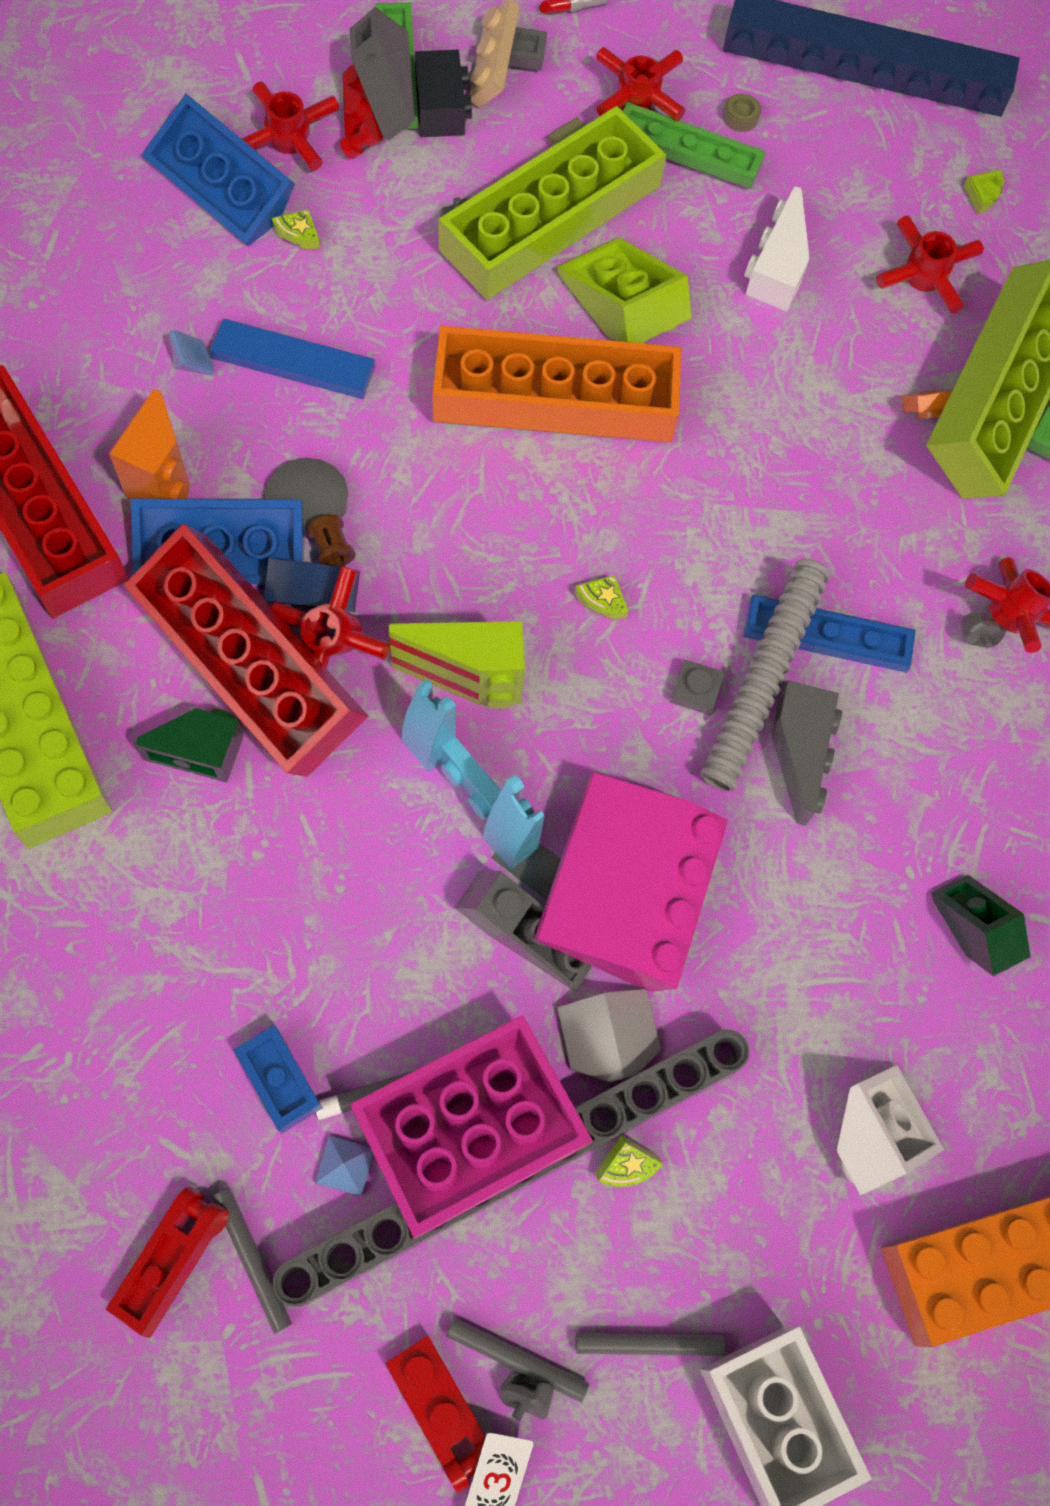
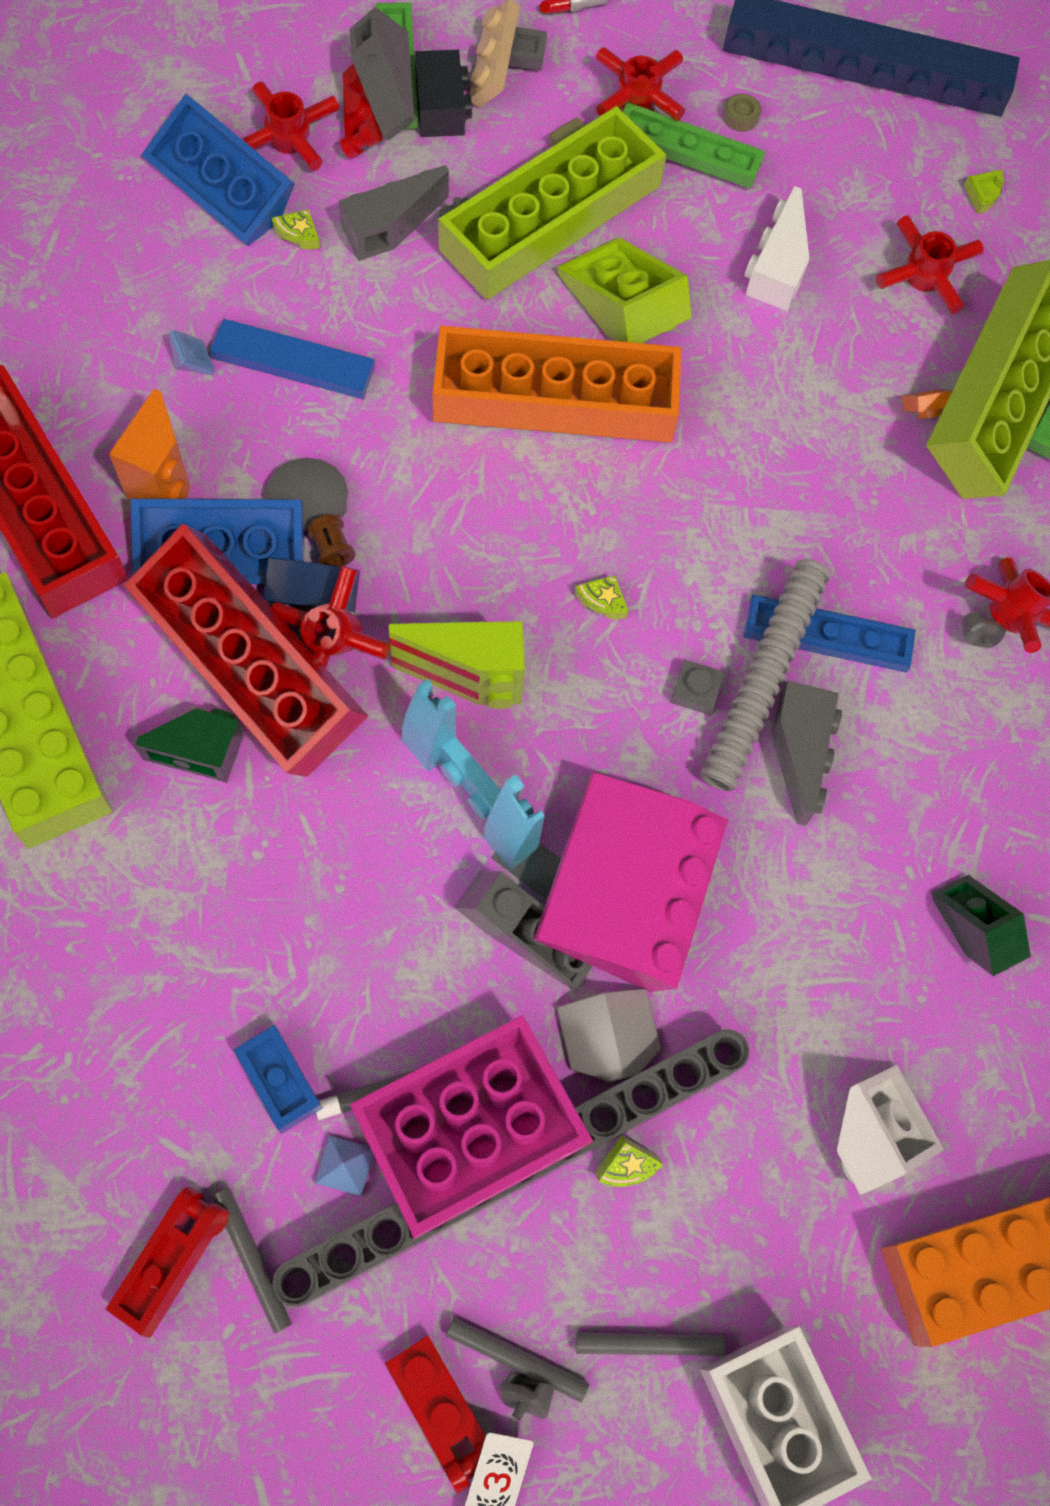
(388, 214): none -> dark grey slope

